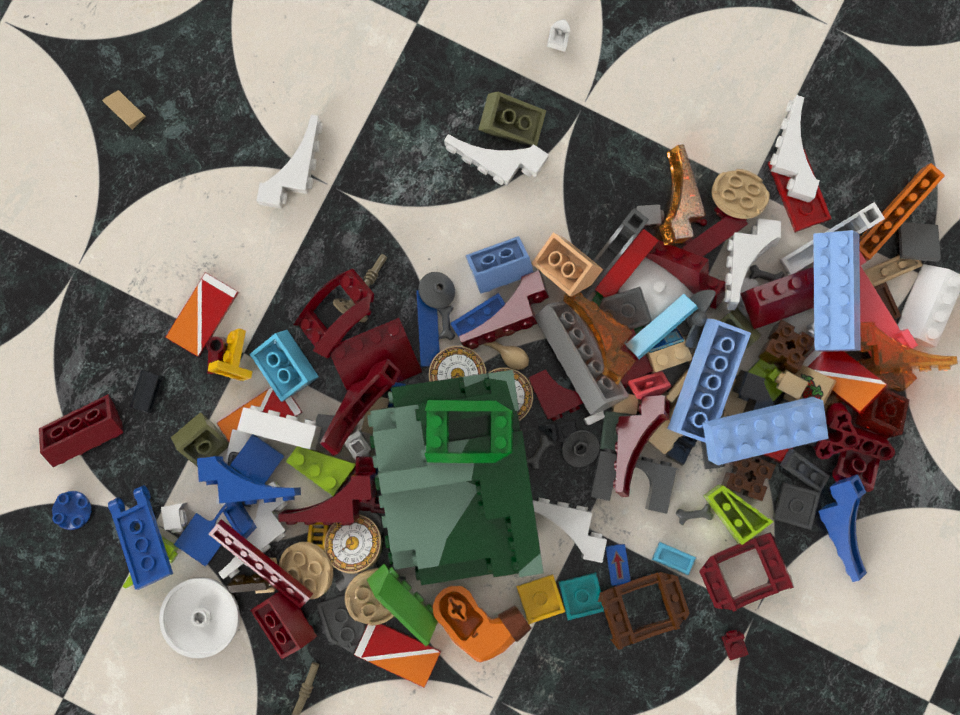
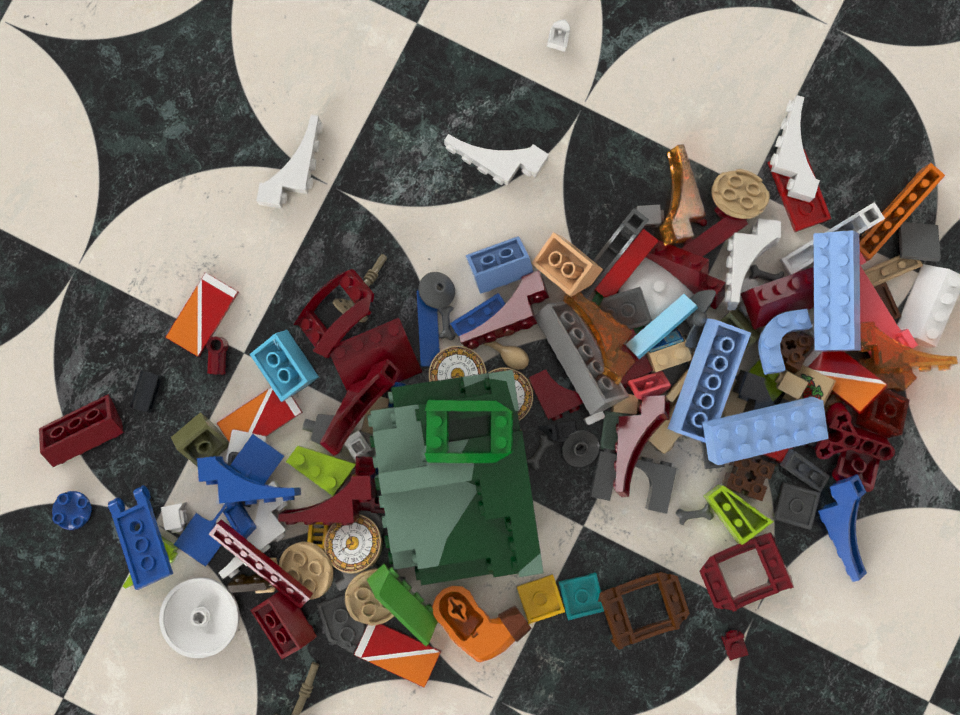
(124, 109): tan slope -> none
(231, 358): yellow bracket -> none
(279, 428): white brick -> none
(512, 119): olive slope -> none
(576, 525): white arch -> none
(617, 564): blue tile -> none
(673, 558): medium azure tile -> none
(681, 449): black slope -> none
(772, 335): none -> light blue plate

